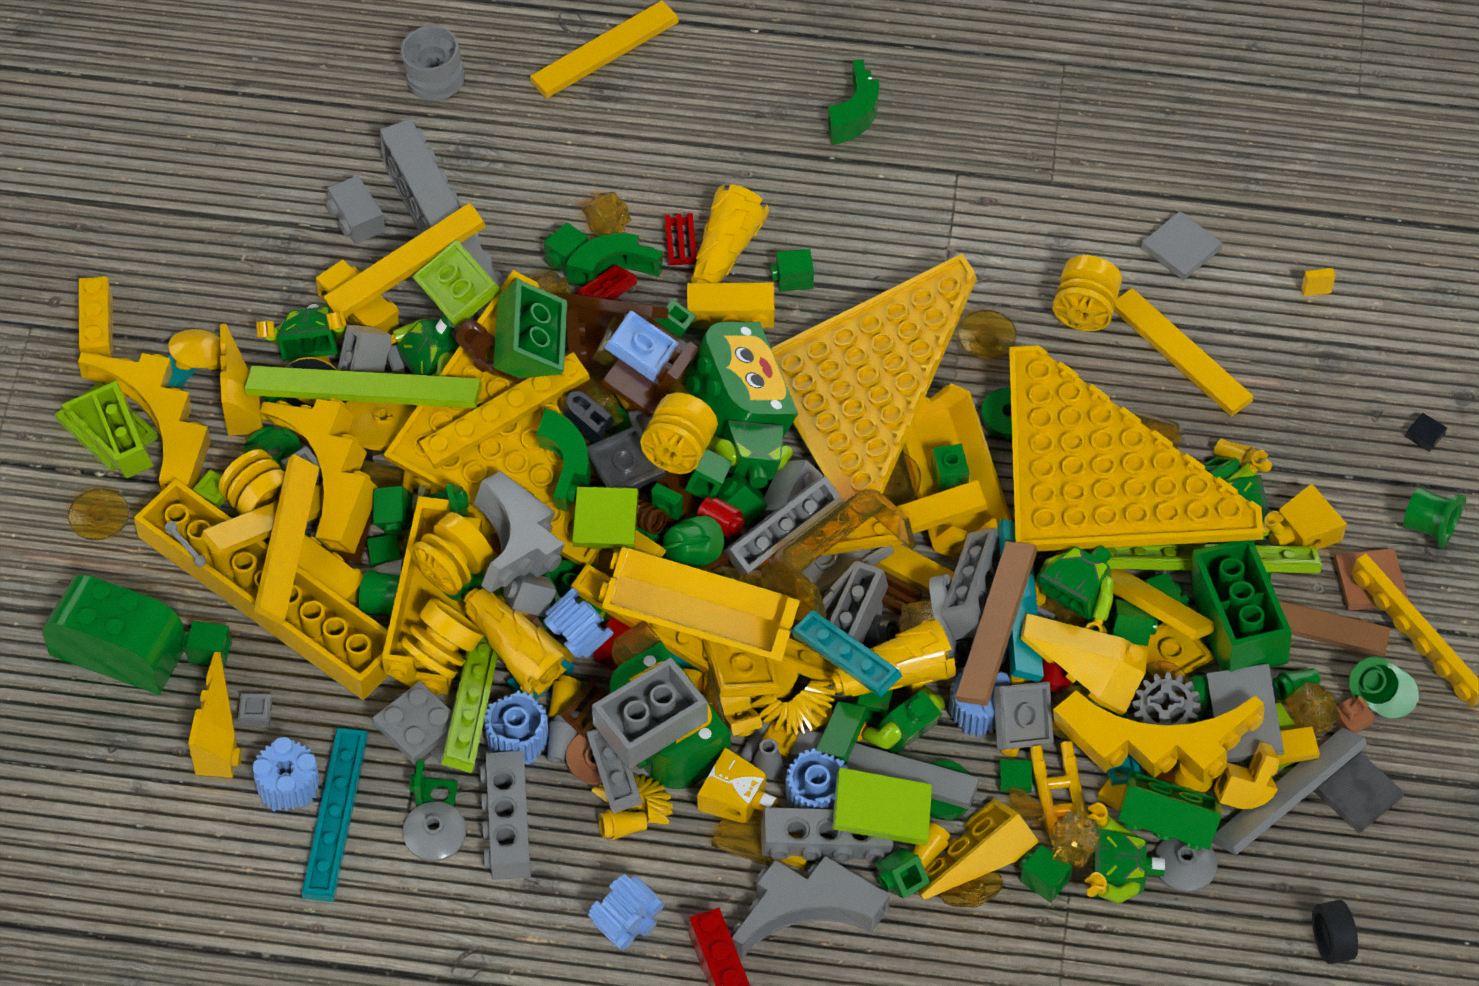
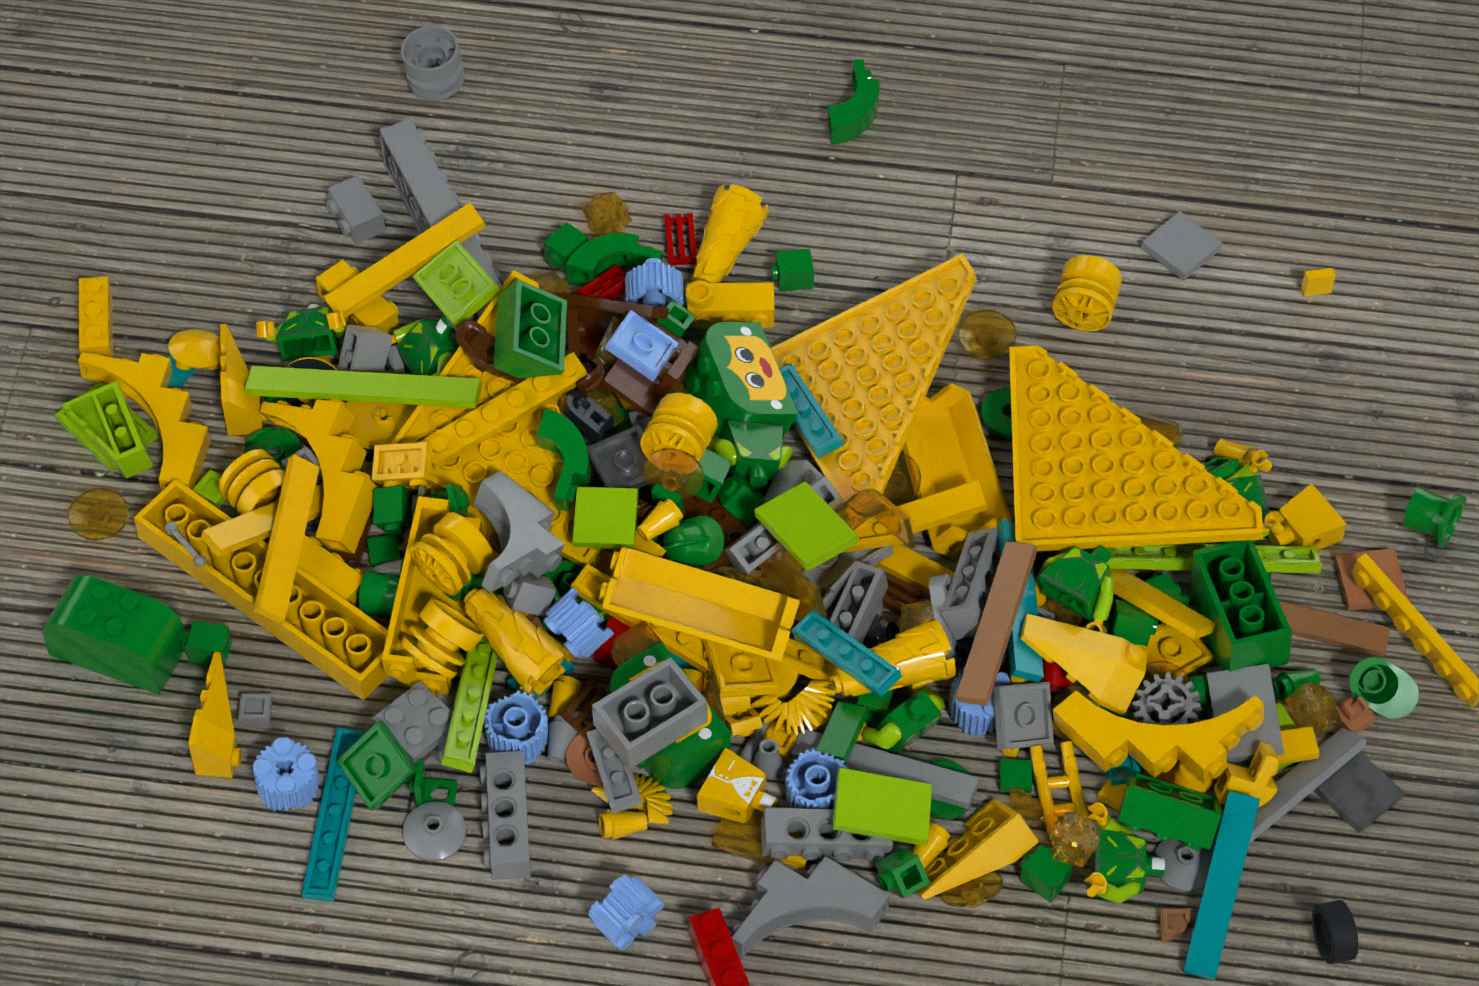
(377, 765): none -> green tile
(403, 465): none -> yellow bracket
(596, 375): none -> reddish brown piece
(604, 49): yellow tile -> none
(654, 284): none -> light blue brick
(661, 519): none -> yellow cone
(677, 465): none -> clear yellow dish
(699, 295): none -> yellow tile
(725, 514): red brick -> none
(806, 526): none -> lime tile
(811, 418): none -> teal tile
(949, 467): green brick -> none
(1174, 922): none -> medium nougat tile
(1182, 352): yellow tile -> none
(1221, 886): none -> teal tile
(1426, 432): black tile -> none

